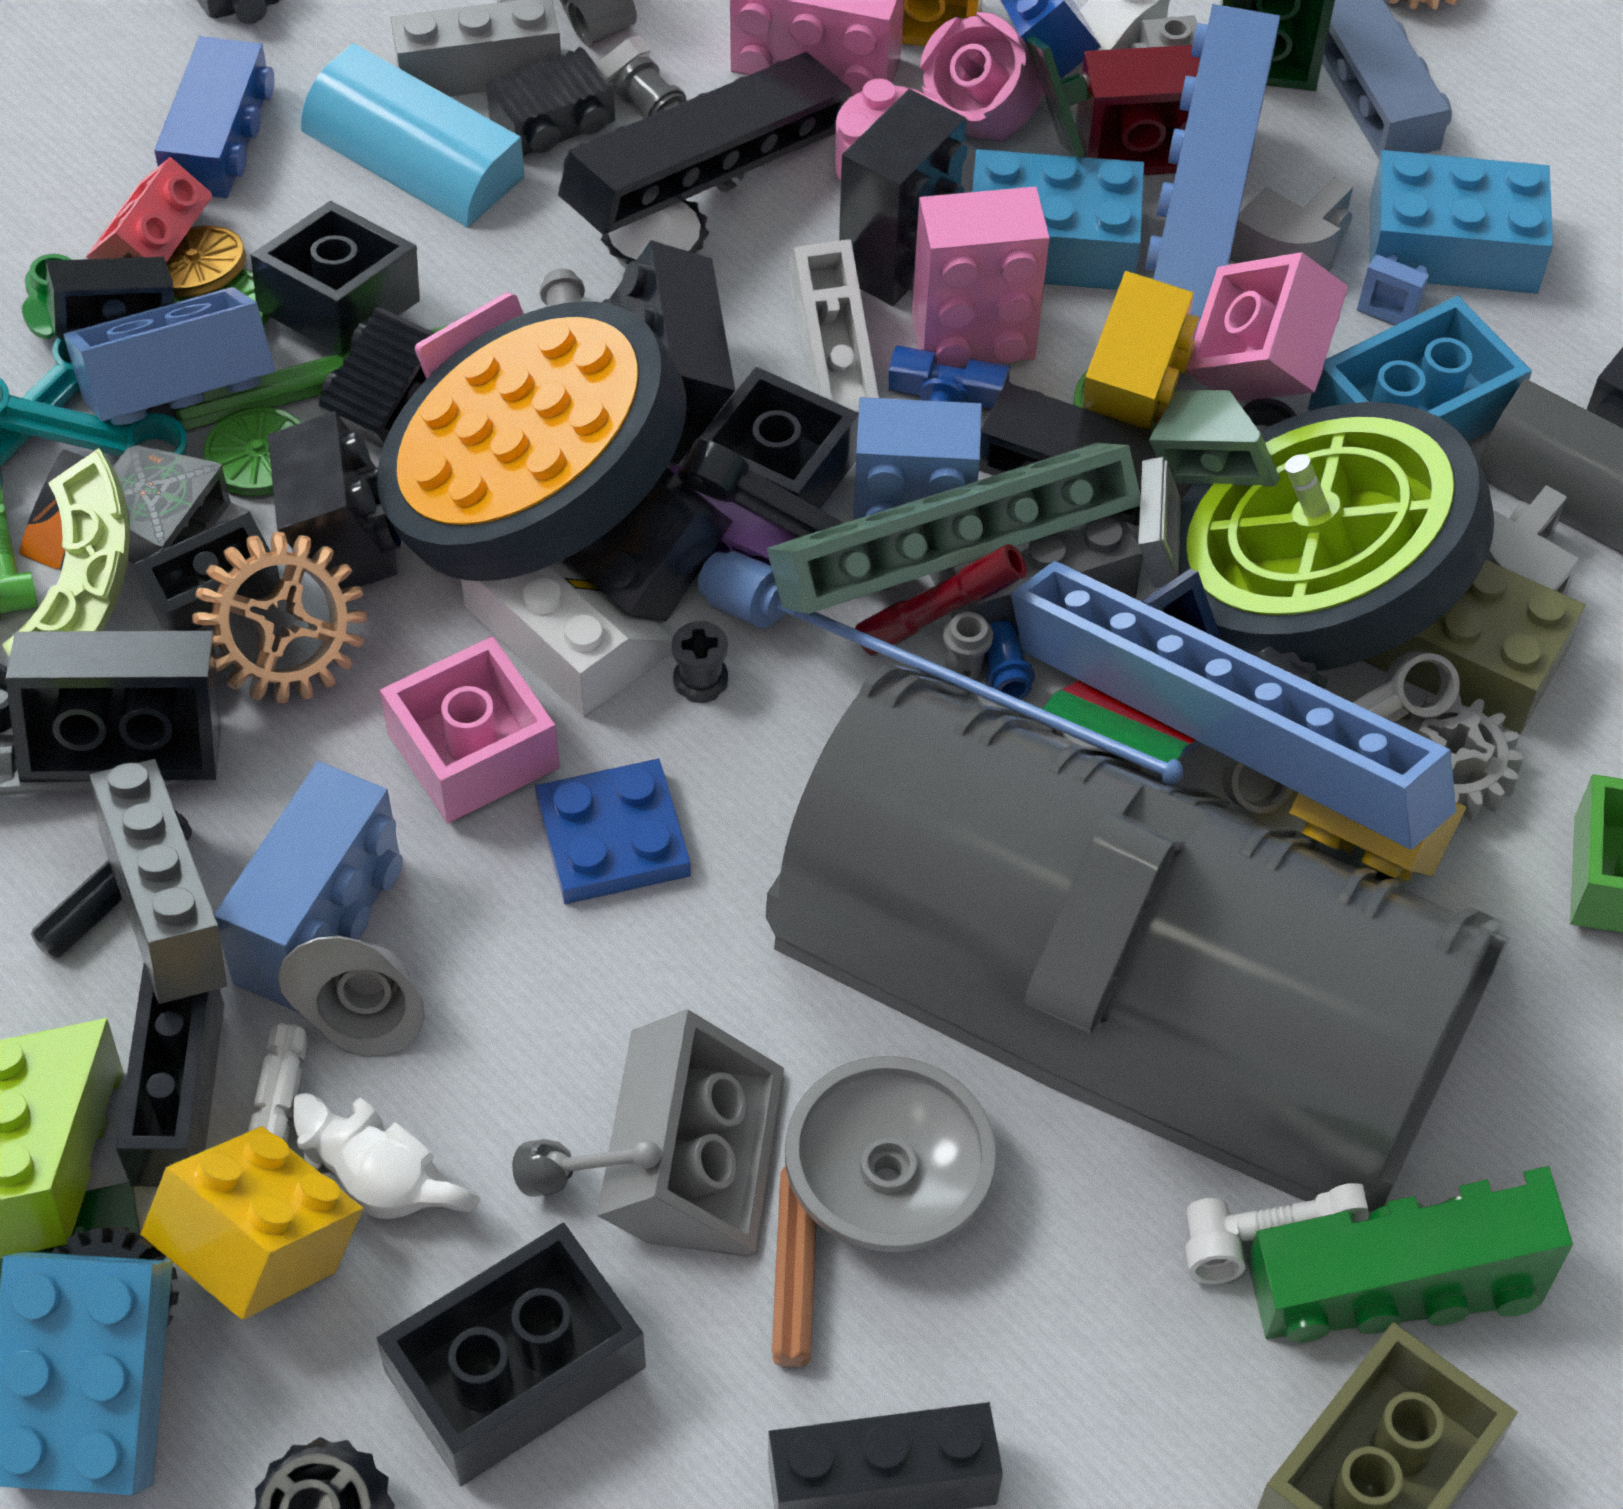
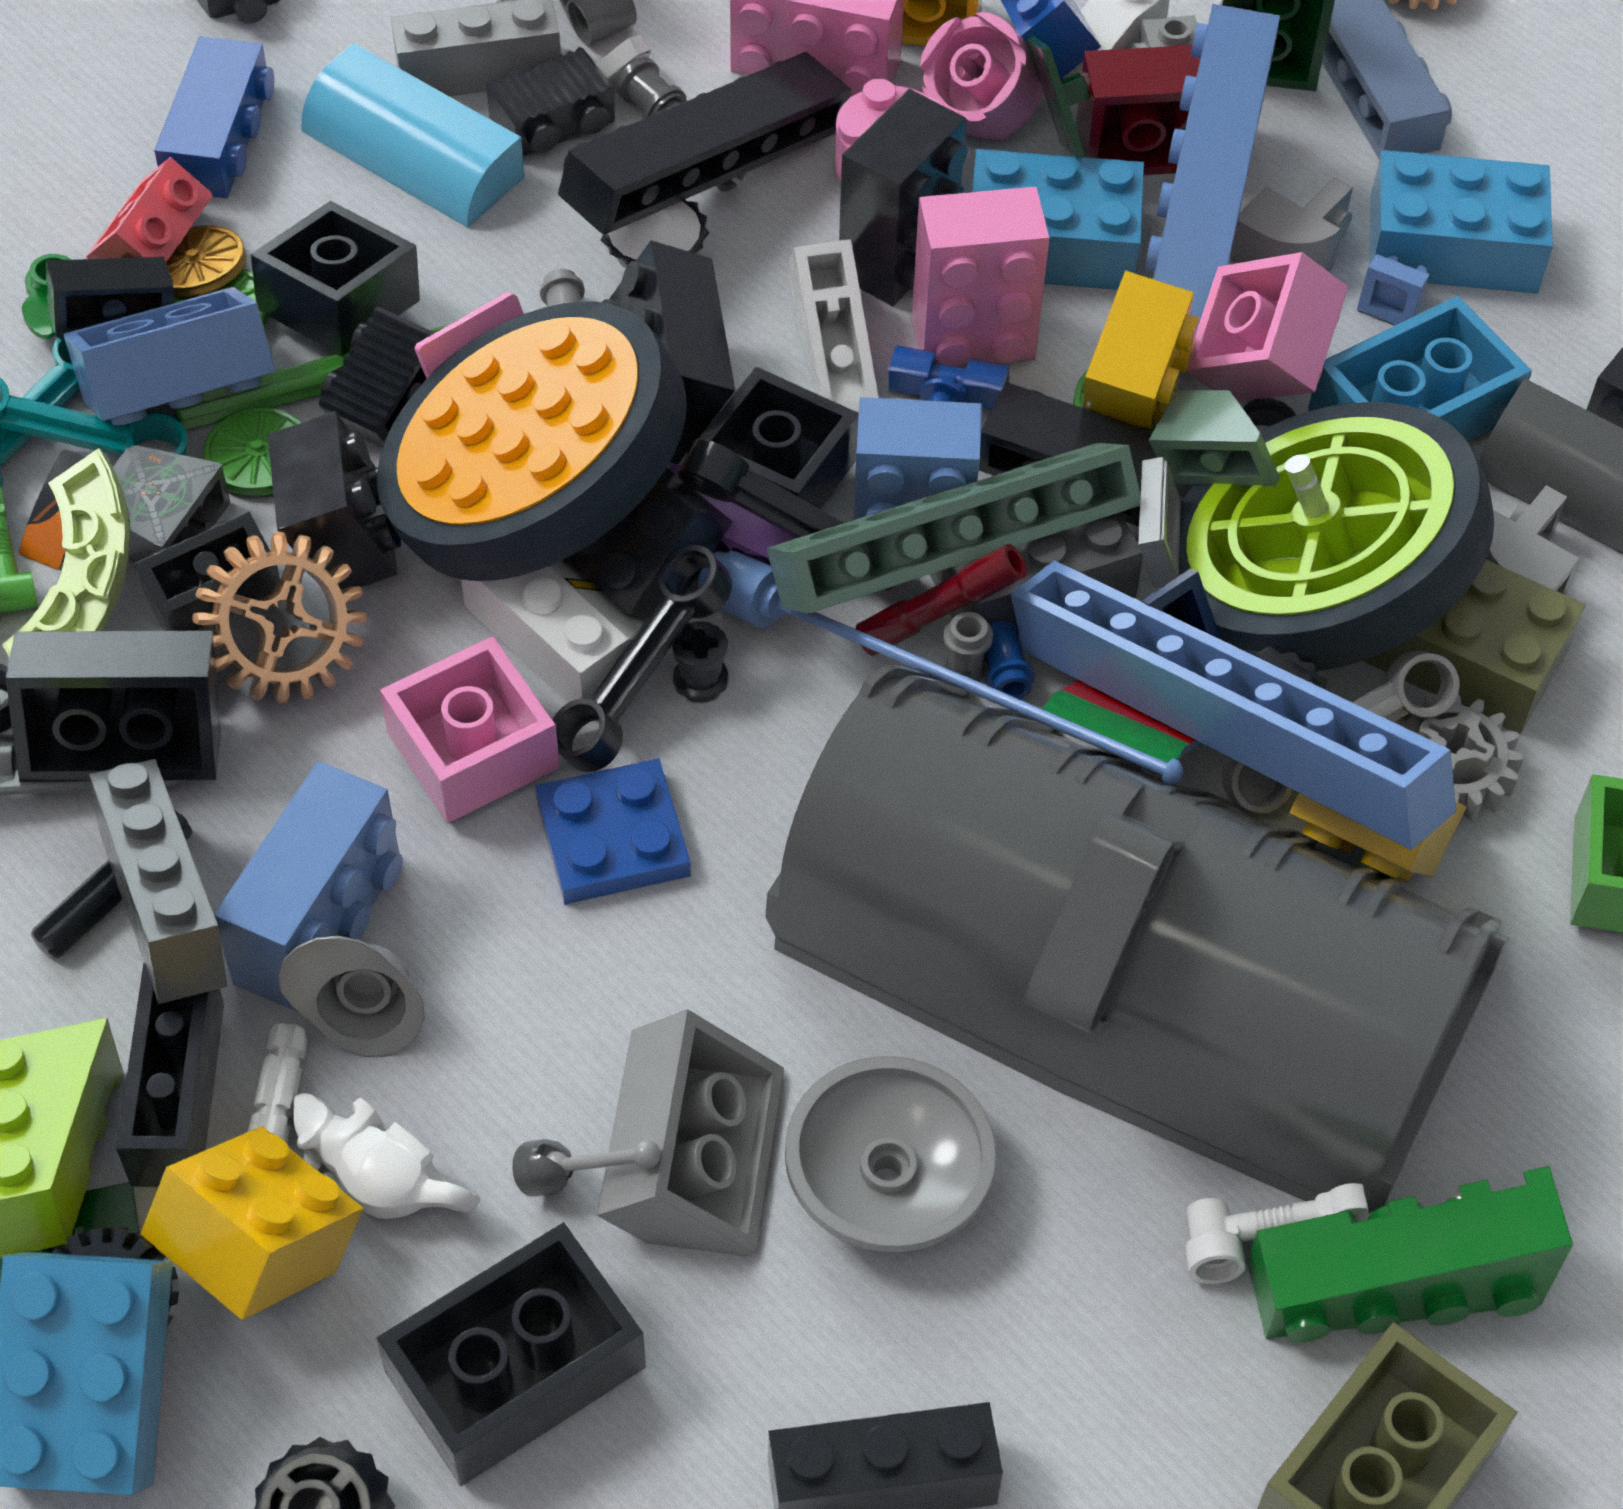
(642, 657): none -> black piece
(793, 1280): nougat axle -> none

